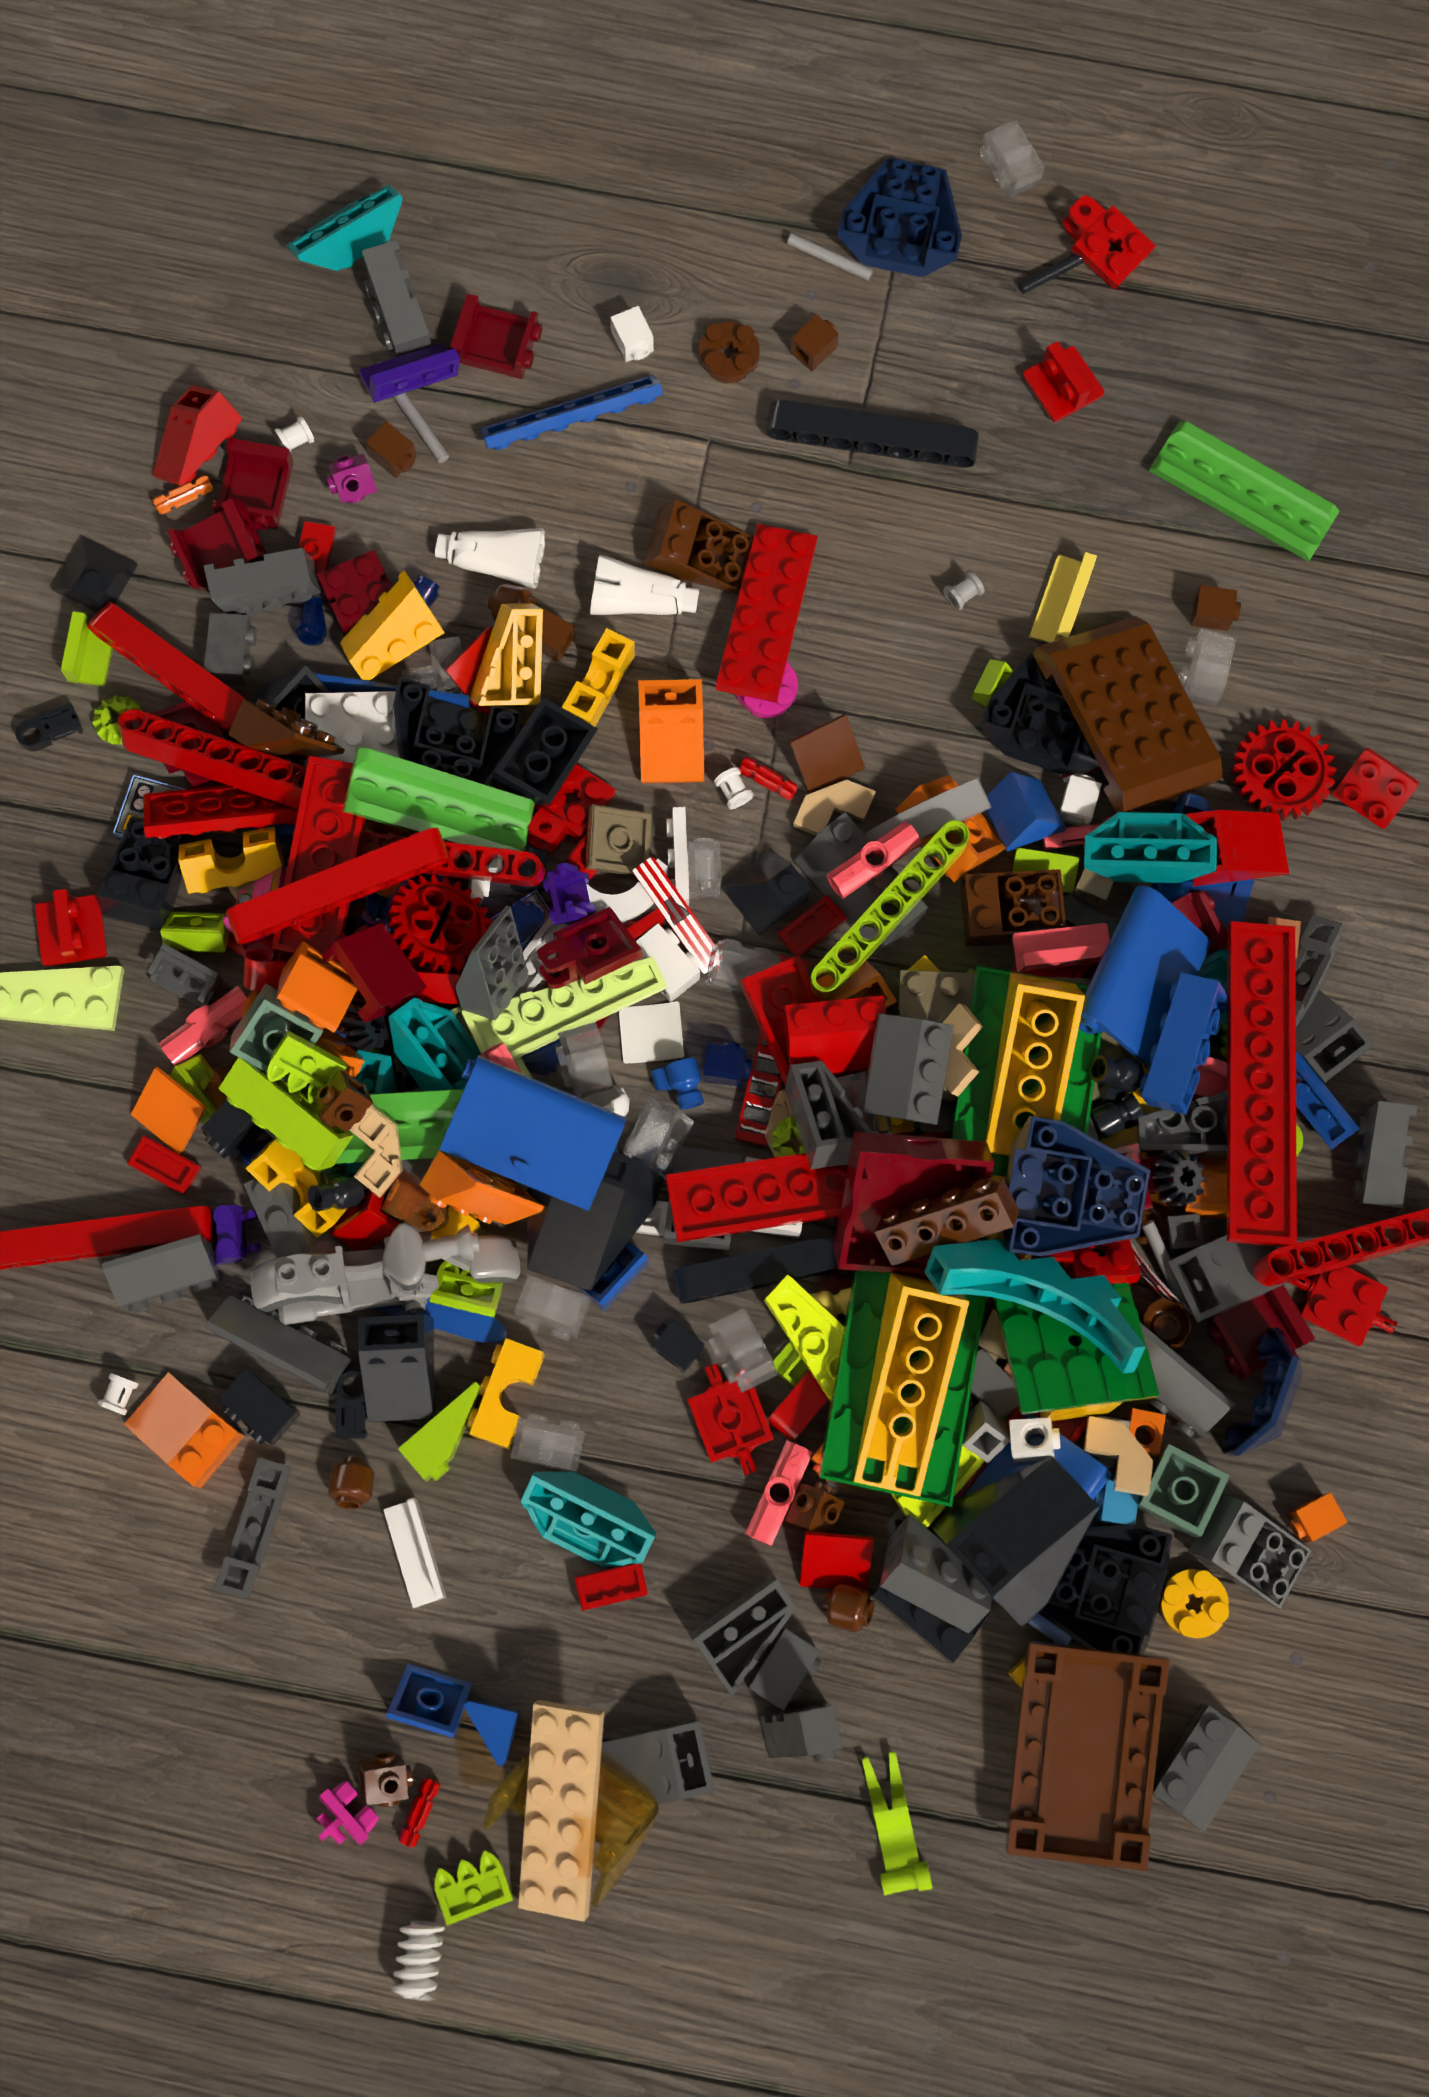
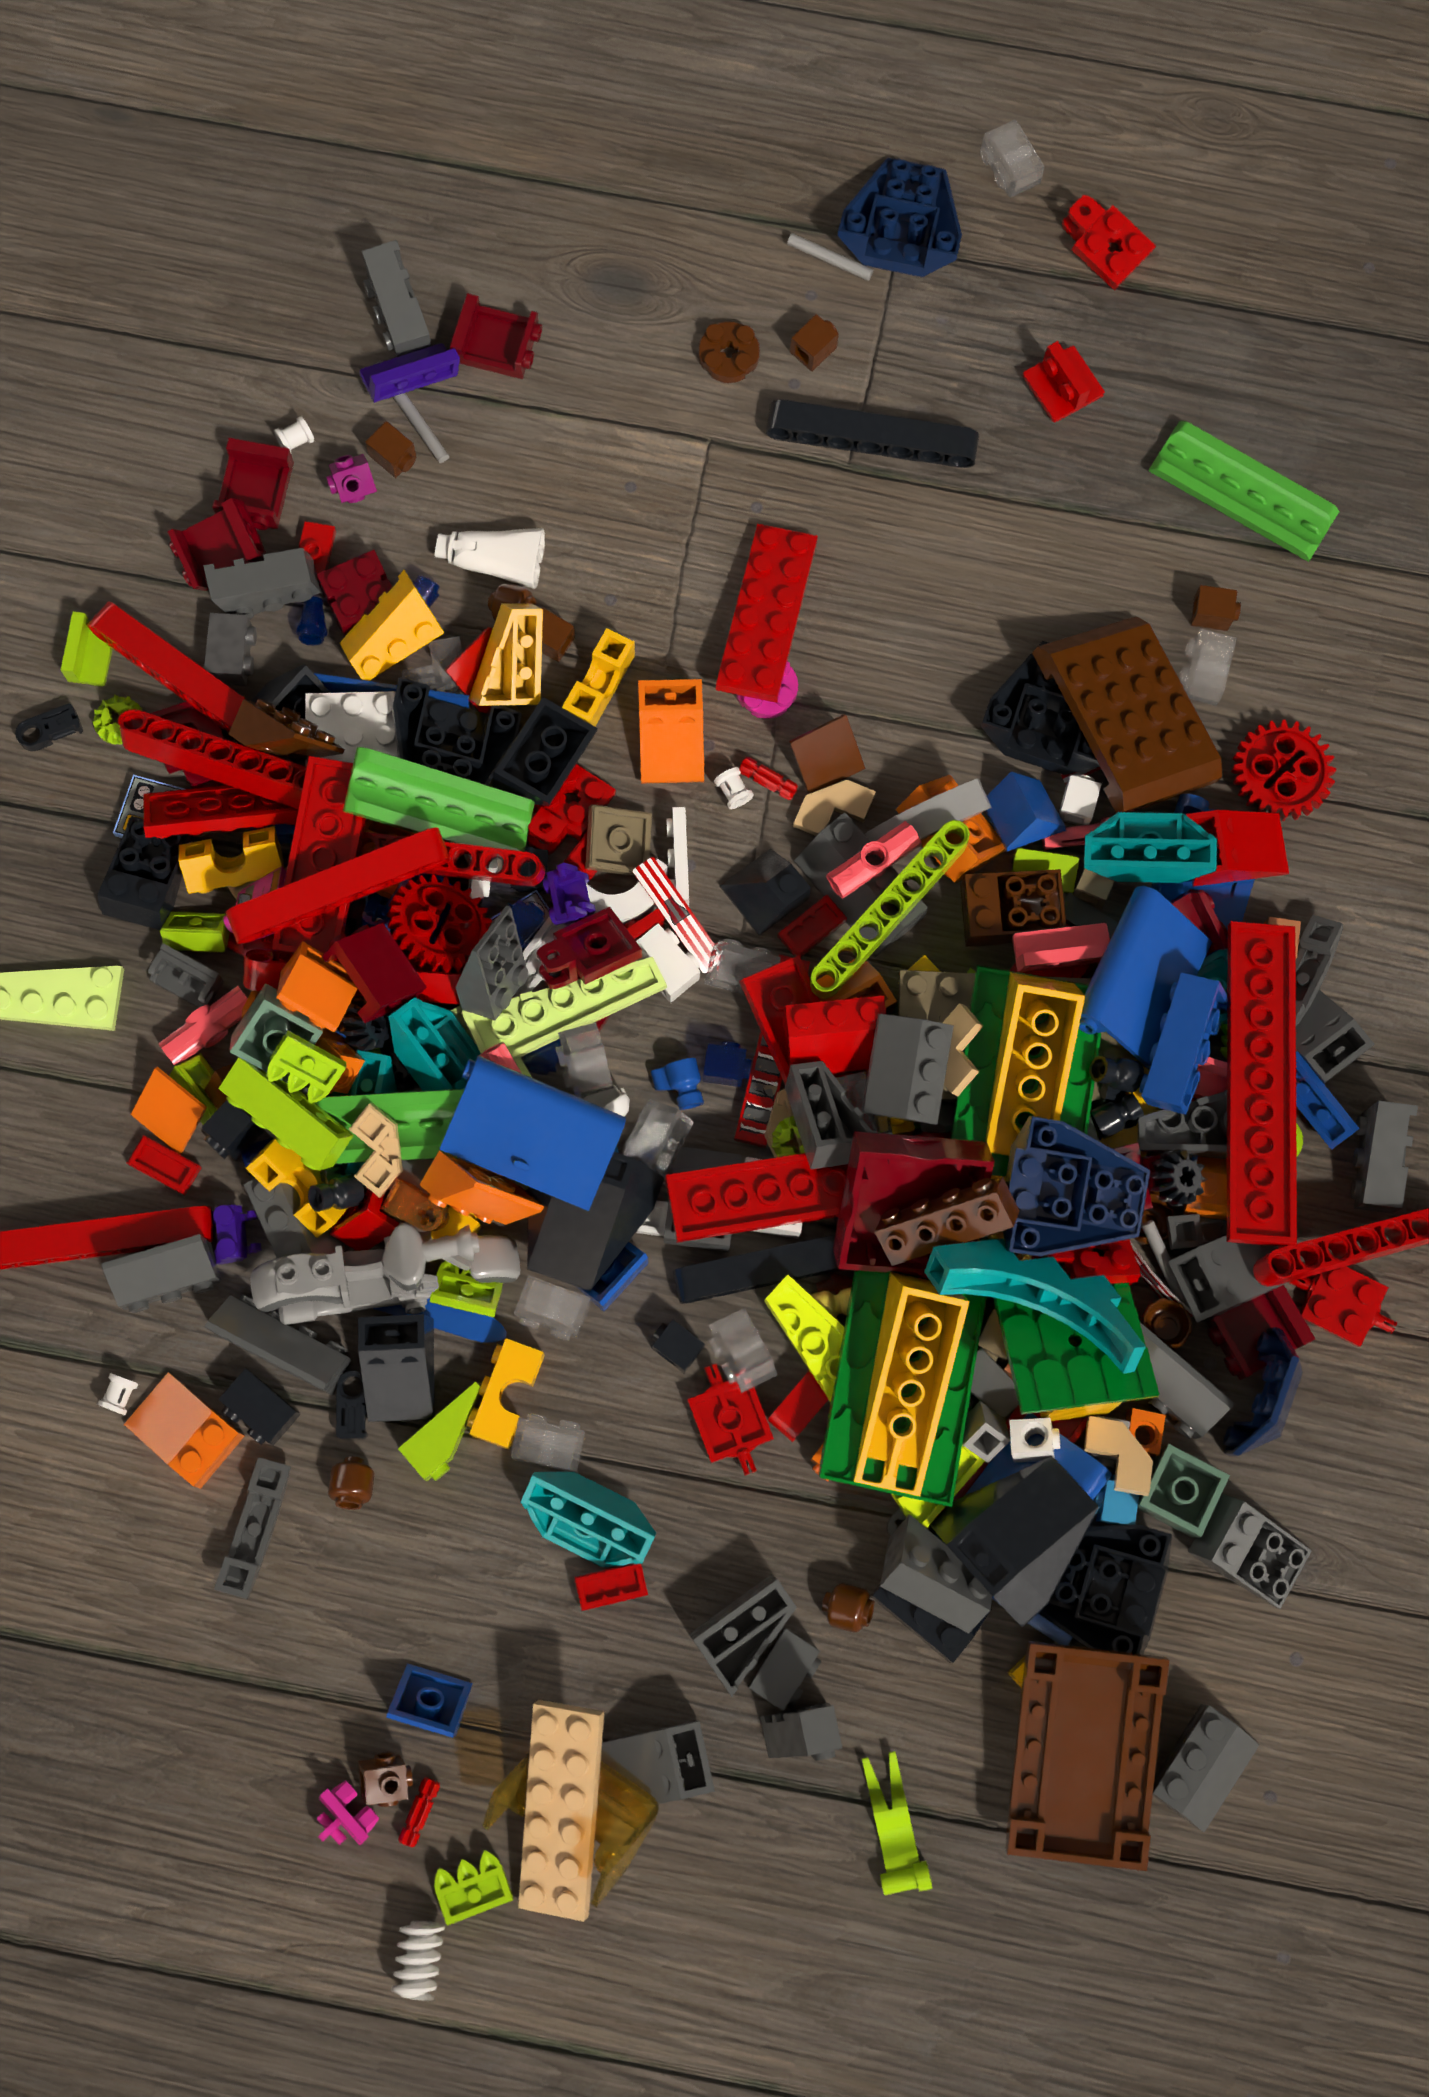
(70, 929): red bracket -> none
(94, 575): black slope -> none
(182, 494): orange axle -> none
(193, 433): red slope -> none
(343, 235): teal wedge -> none
(343, 1101): reddish brown brick -> none
(414, 1553): white panel -> none
(496, 1727): blue slope -> none
(561, 415): blue plate -> none
(632, 334): white brick -> none
(632, 590): white piece -> none
(651, 1033): white sticker -> none
(698, 548): reddish brown slope -> none
(704, 868): clear brick -> none
(788, 1472): coral piece -> none
(790, 1365): lime piece -> none
(815, 1508): reddish brown brick -> none
(835, 1560): red piece -> none
(963, 590): light grey bush -> none
(992, 679): lime piece -> none
(1050, 273): black bar -> none
(1062, 598): light yellow panel -> none
(1212, 1611): yellow plate -> none
(1316, 1518): orange brick -> none
(1375, 788): red bracket -> none

